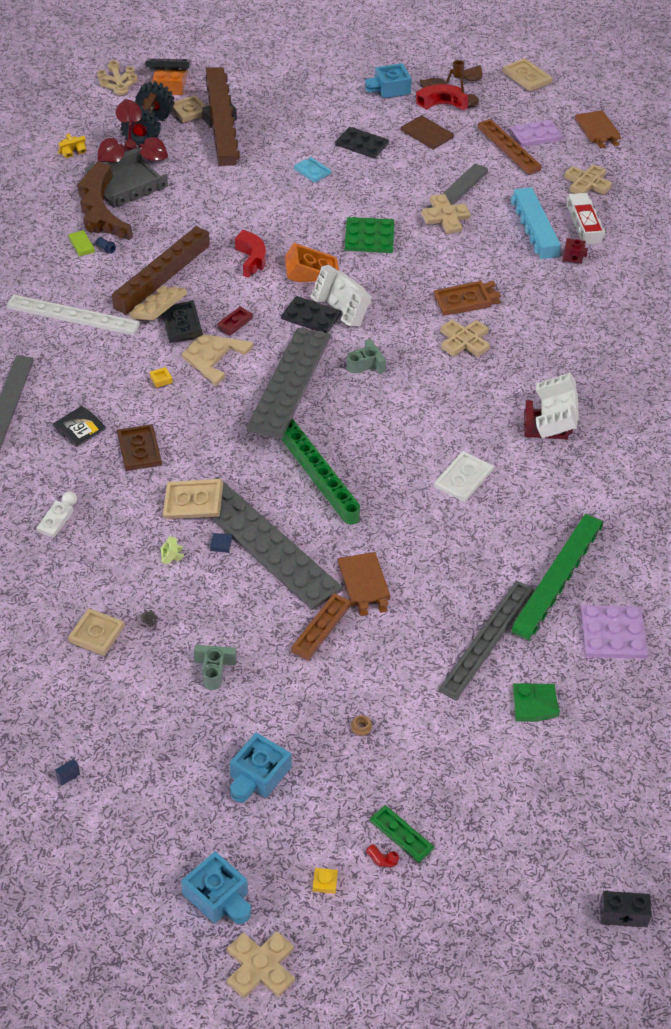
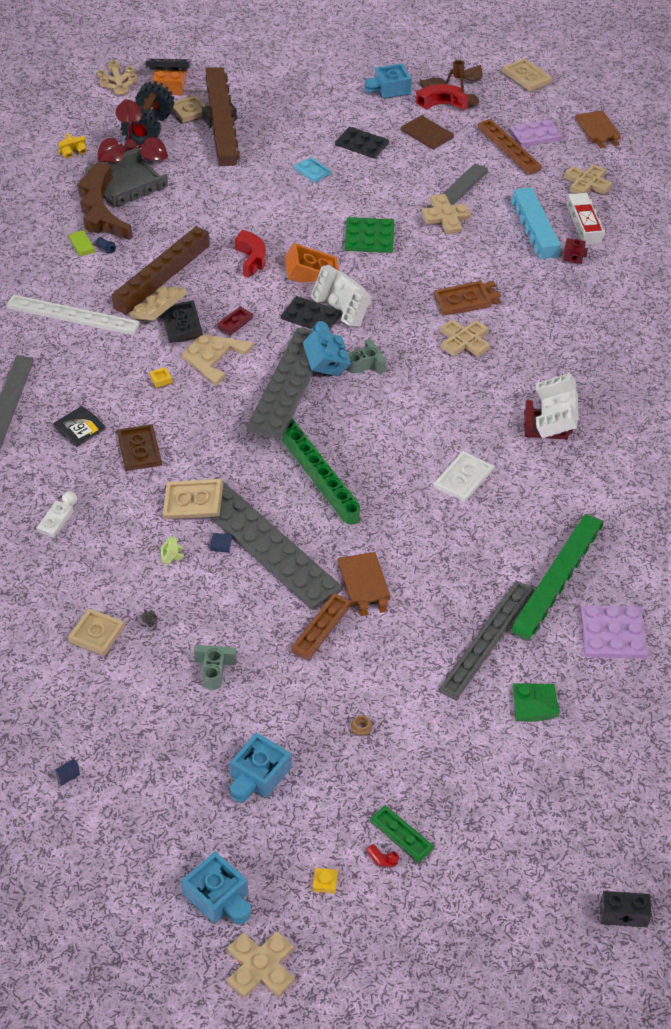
(326, 351): none -> dark azure brick

